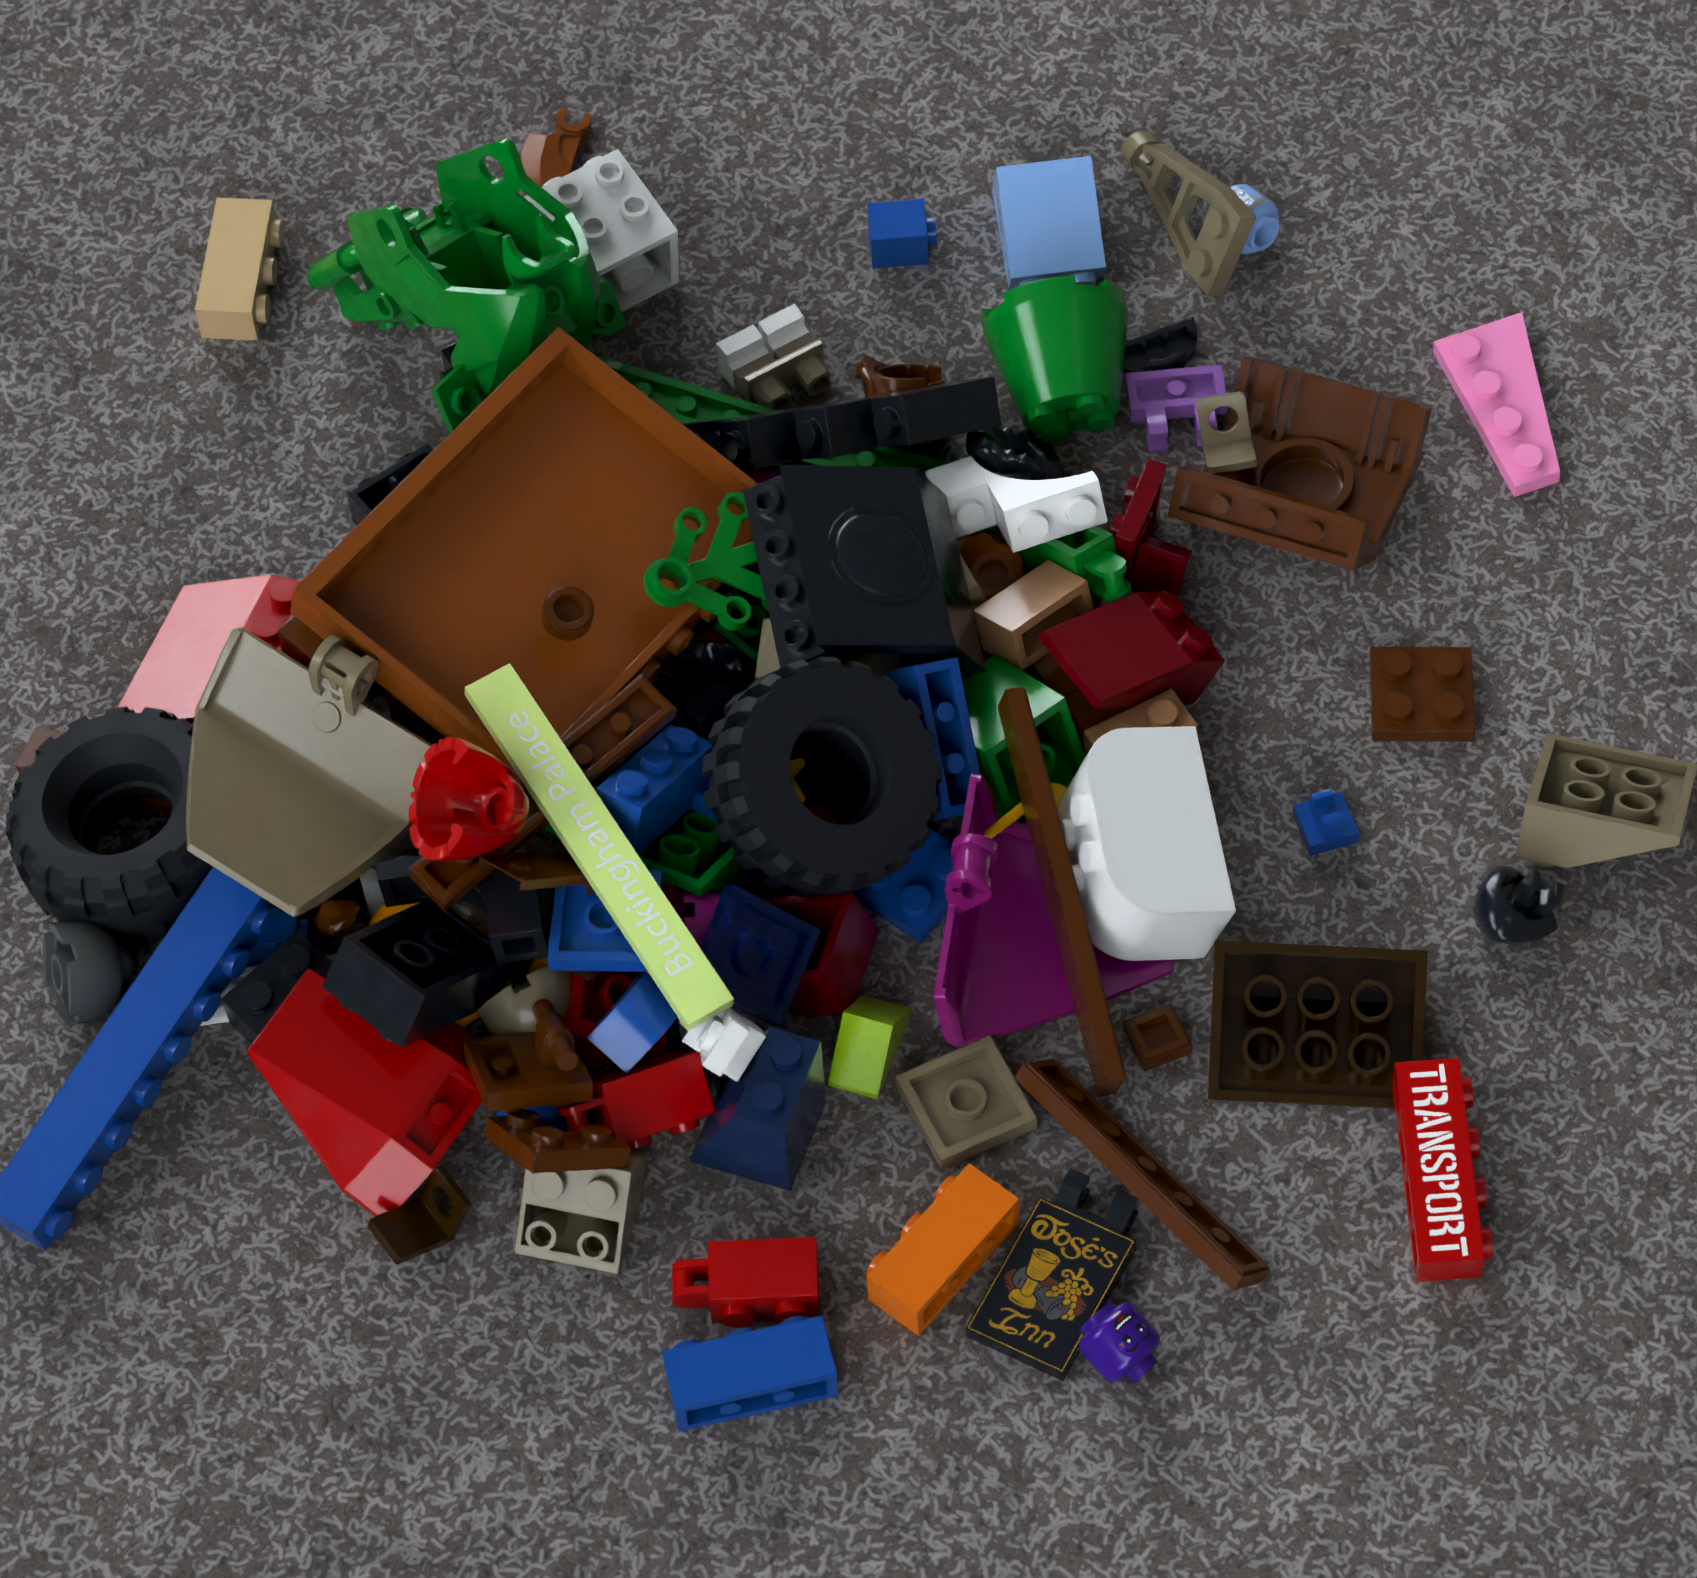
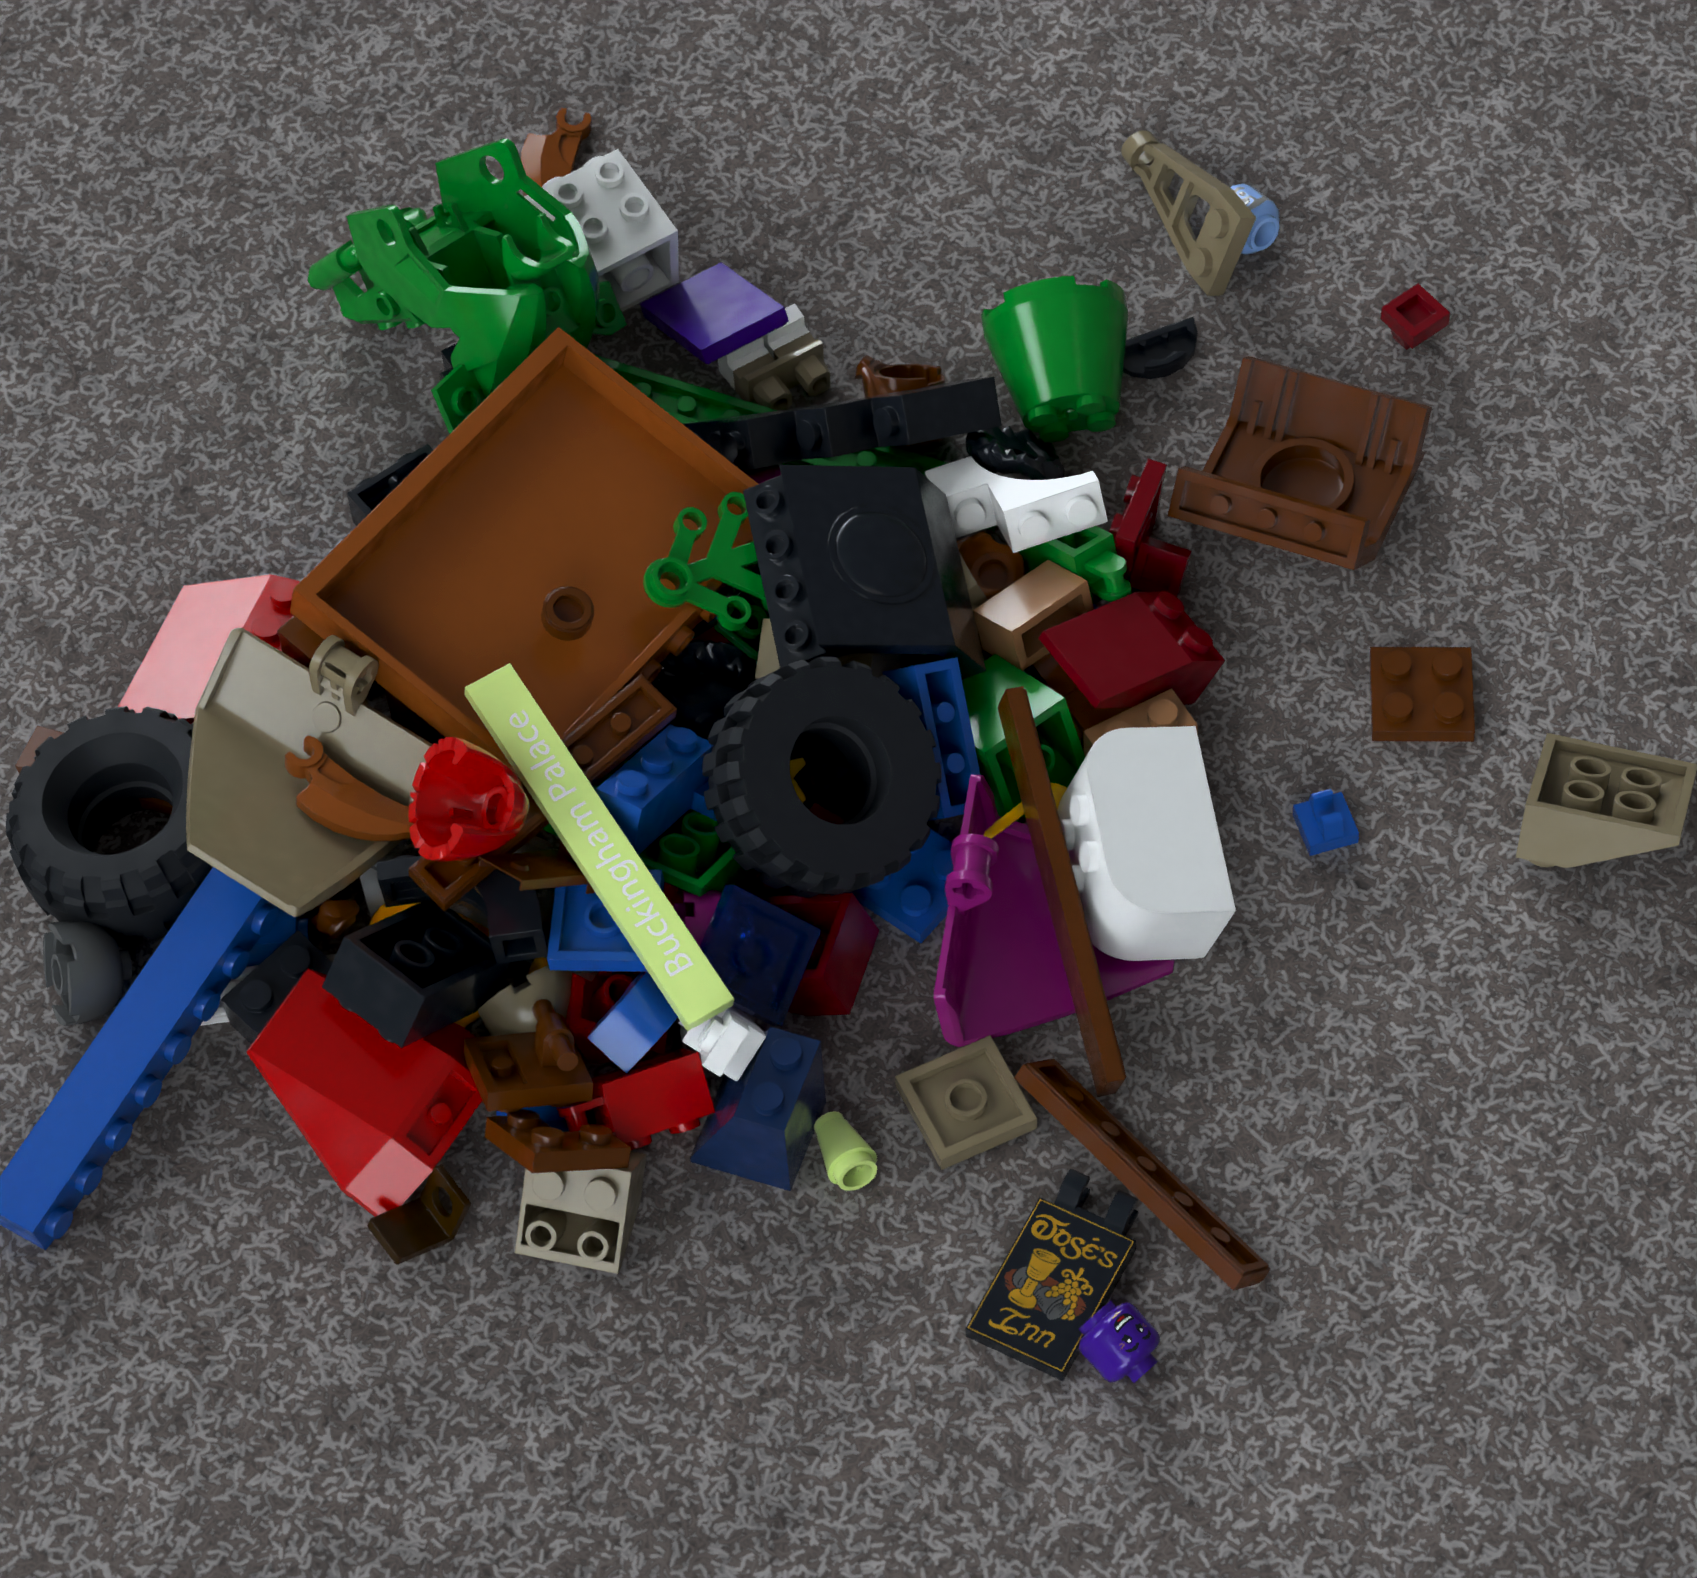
(238, 269): tan brick -> none
(344, 802): none -> dark orange piece
(714, 313): none -> dark purple tile
(750, 1372): blue brick -> none
(751, 1280): red brick -> none
(845, 1152): none -> yellowish green cone
(867, 1045): lime slope -> none
(900, 233): blue brick -> none
(942, 1248): orange brick -> none
(1049, 221): light blue slope -> none
(1157, 1037): reddish brown tile -> none
(1172, 395): medium lavender plate -> none
(1229, 449): dark tan bracket -> none
(1313, 1022): dark brown slope -> none
(1414, 316): none -> dark red tile
(1439, 1170): red brick -> none
(1503, 398): bright pink wing -> none
(1513, 908): black piece -> none

